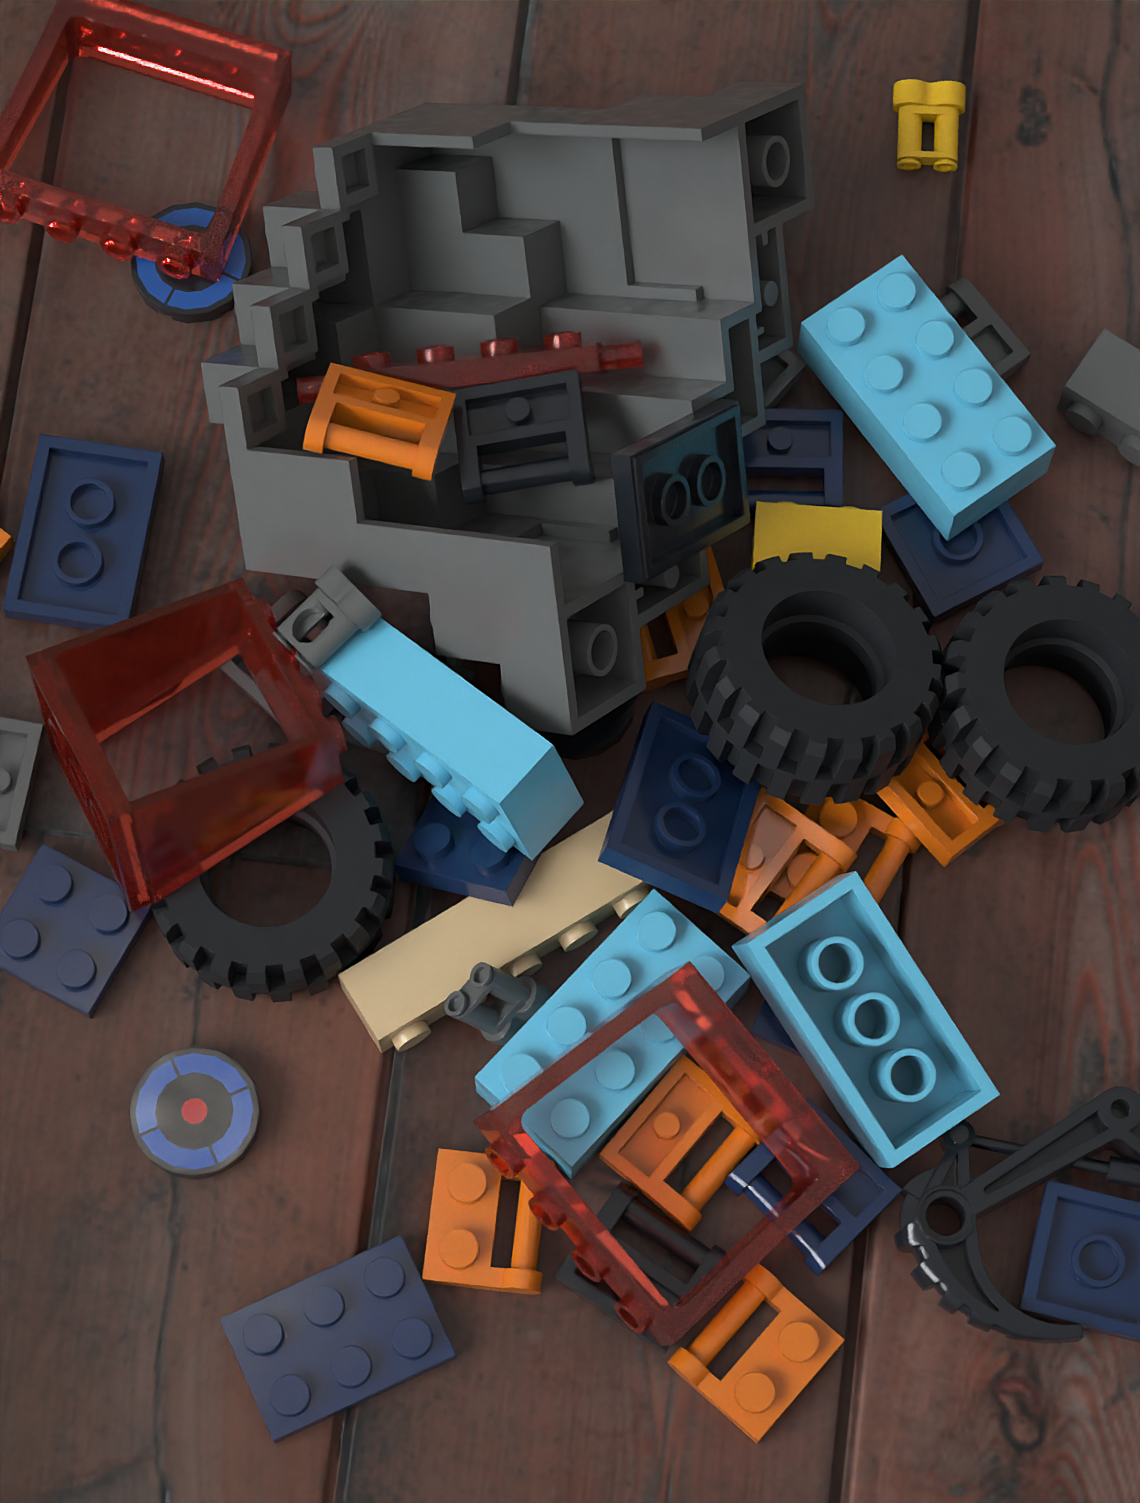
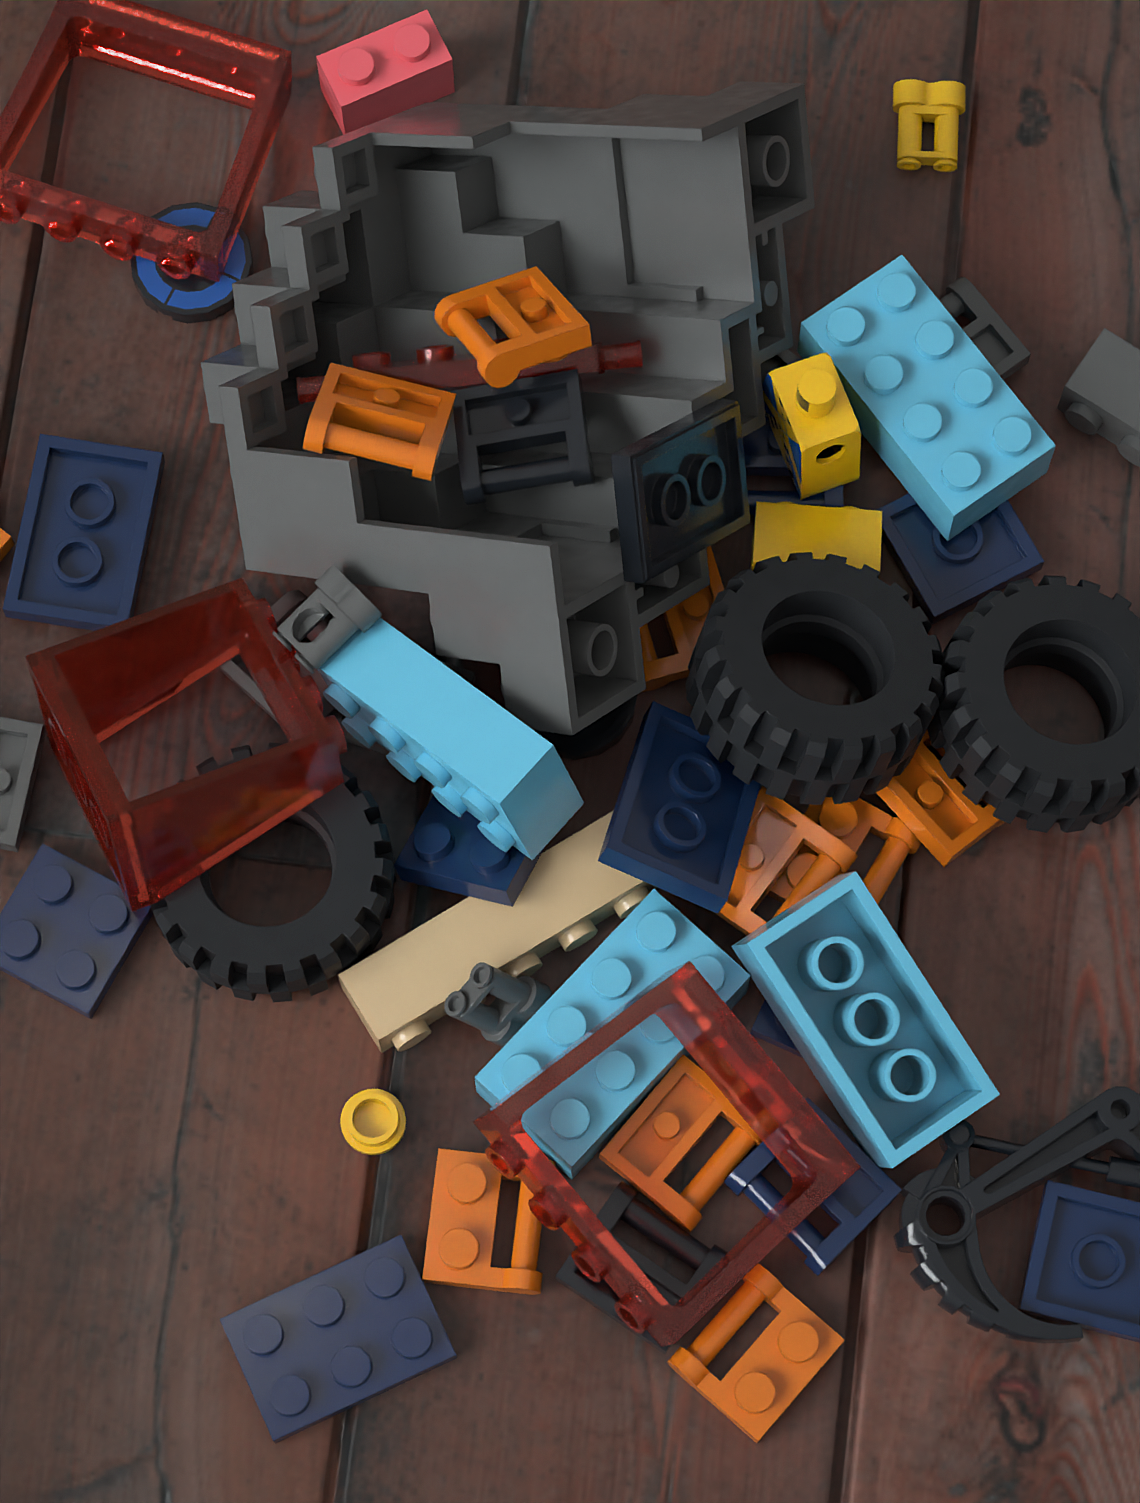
(195, 1113): tile -> none
(373, 1121): none -> yellow plate
(386, 72): none -> coral brick
(531, 314): none -> orange plate
(808, 415): none -> yellow torso

